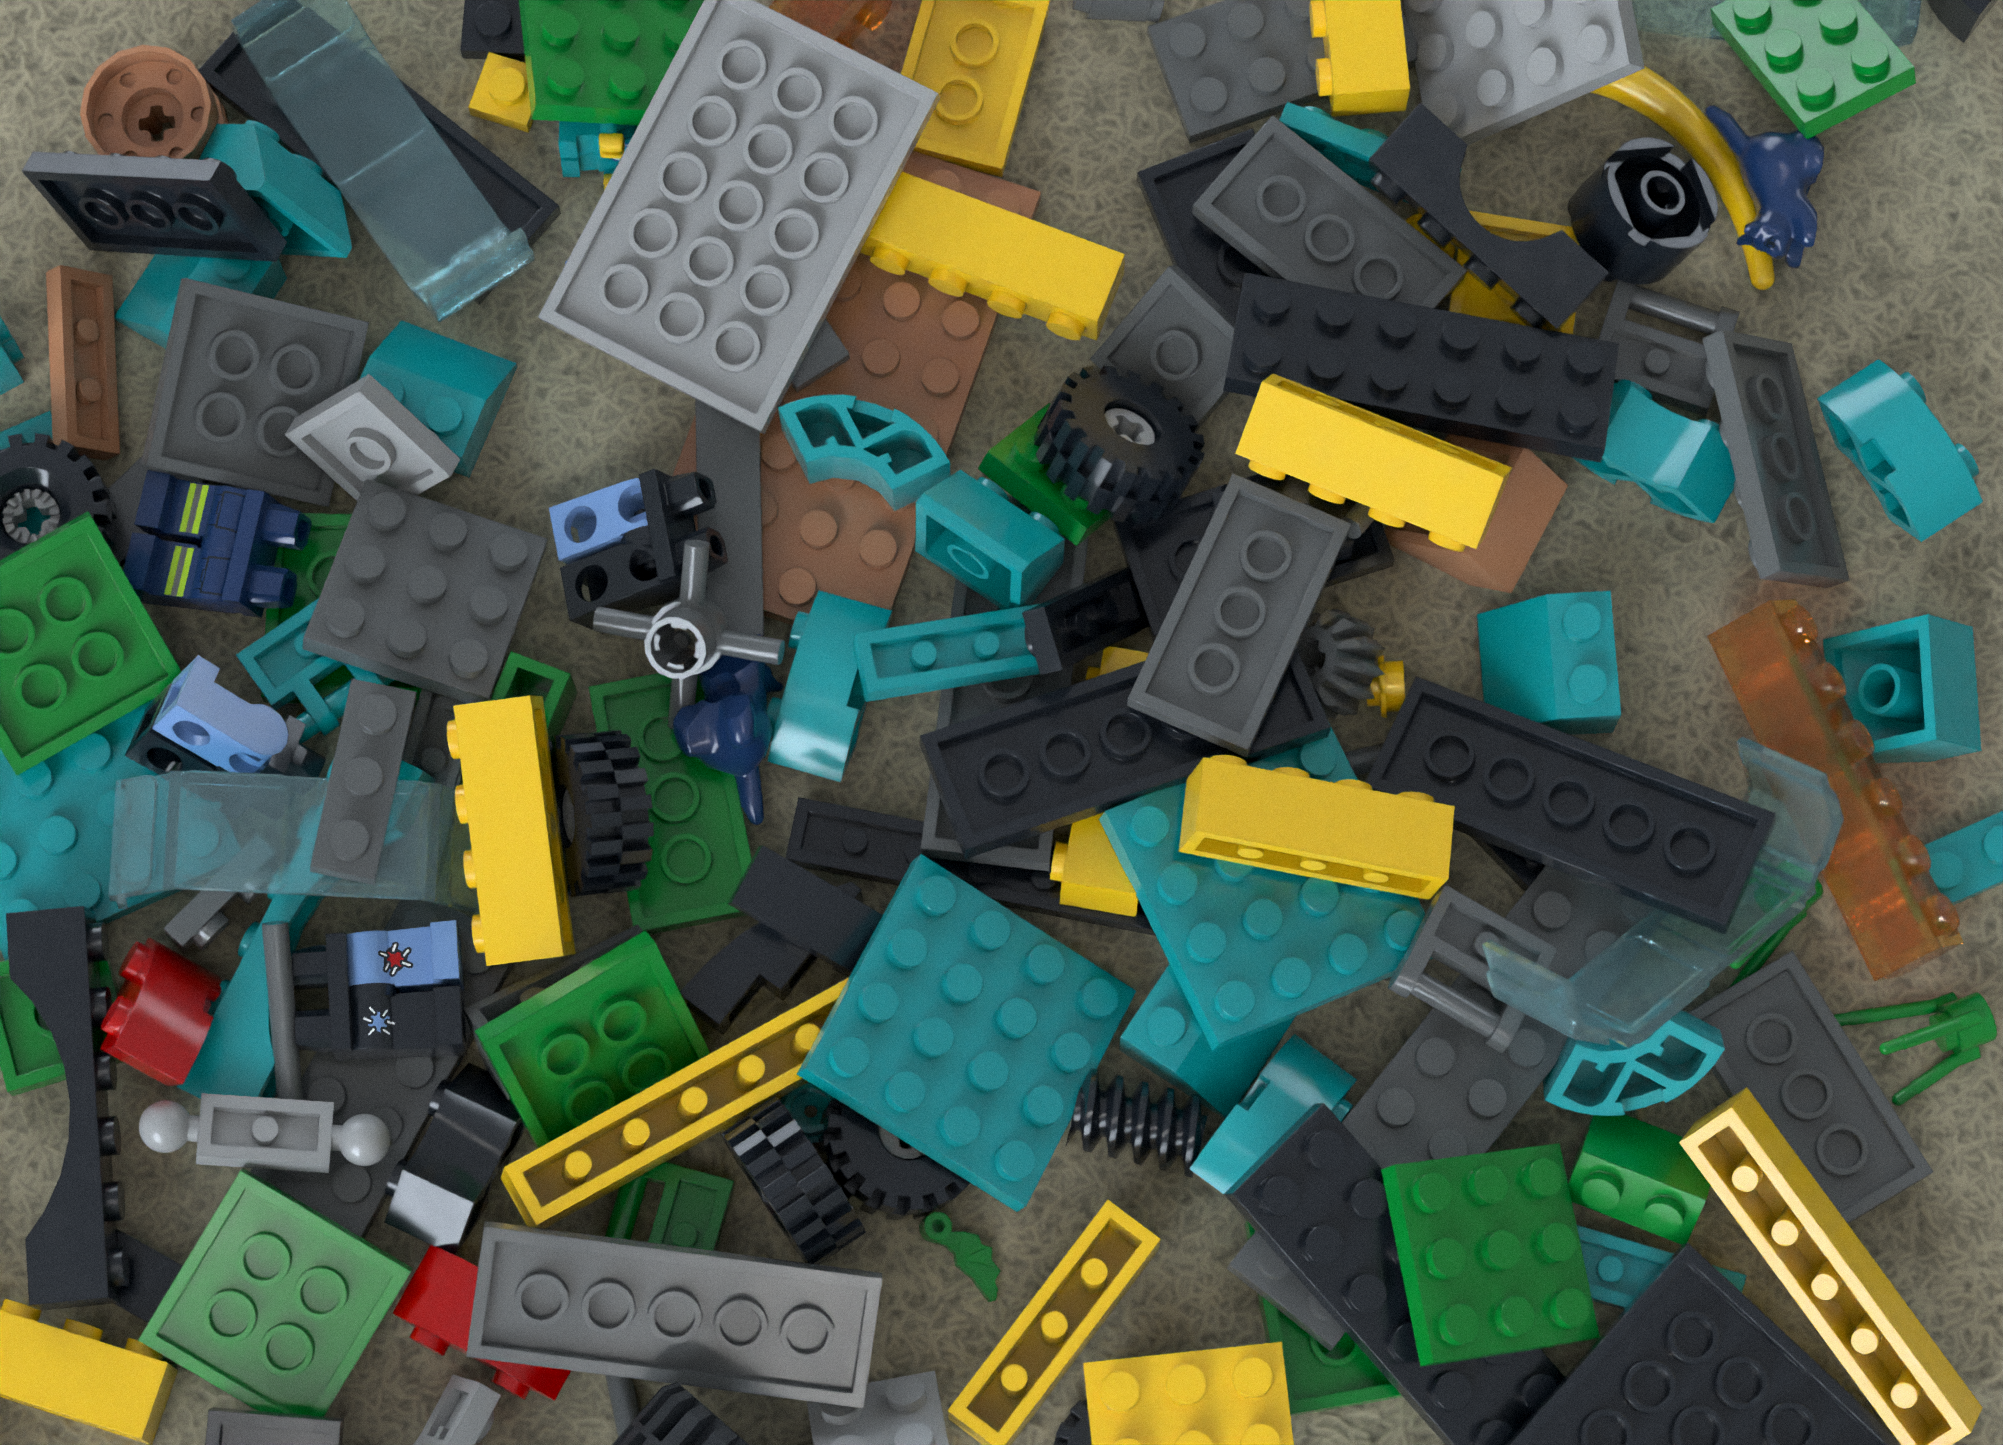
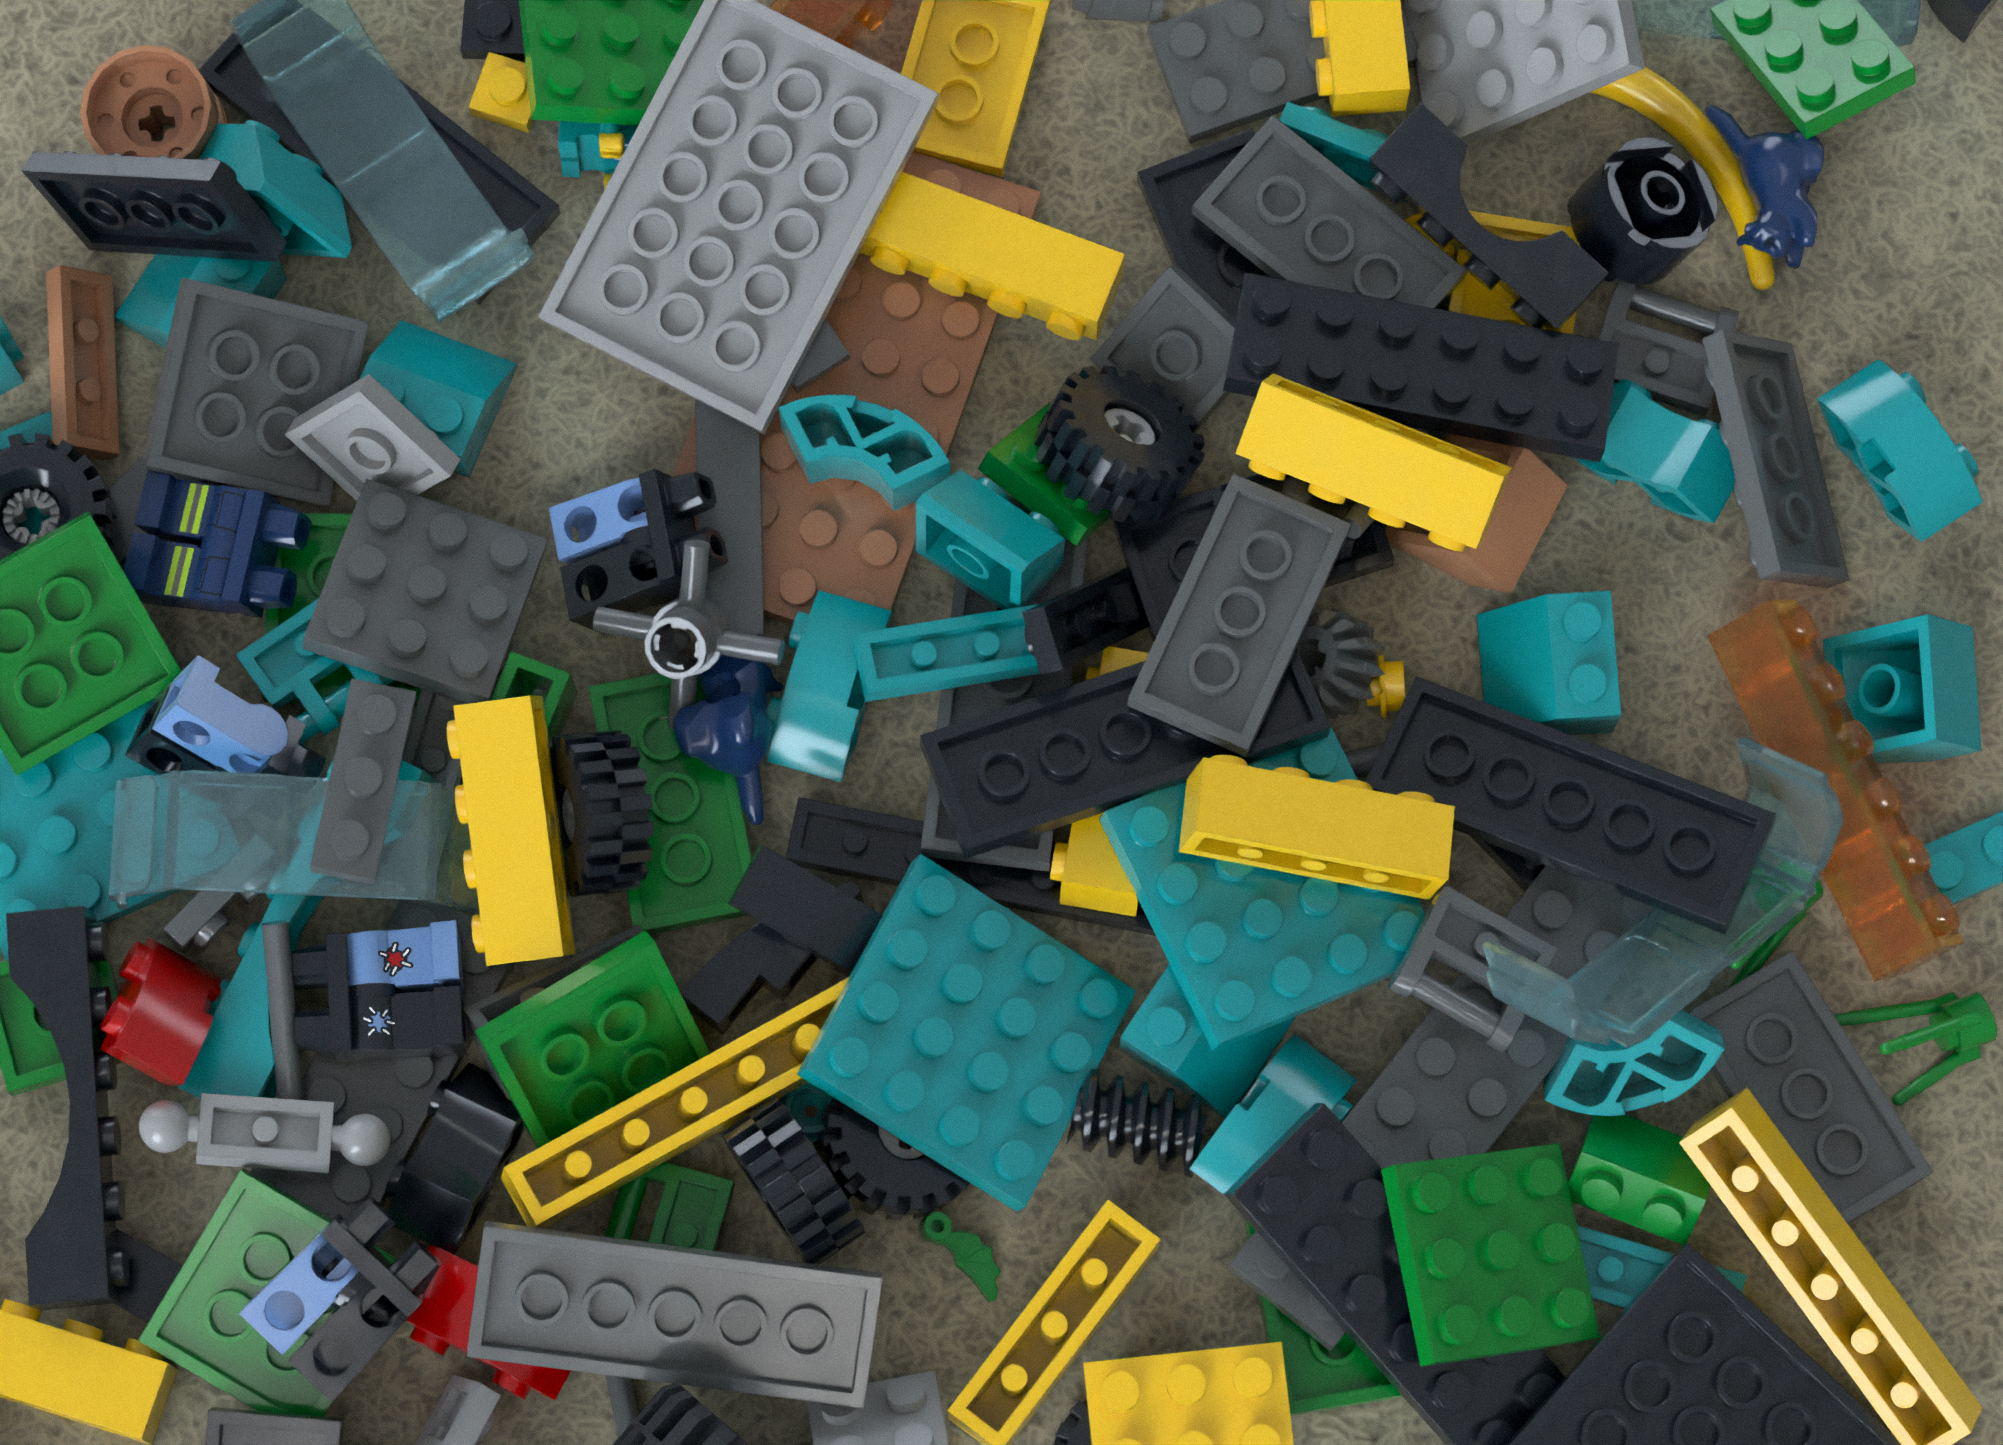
(353, 1278): none -> black hips

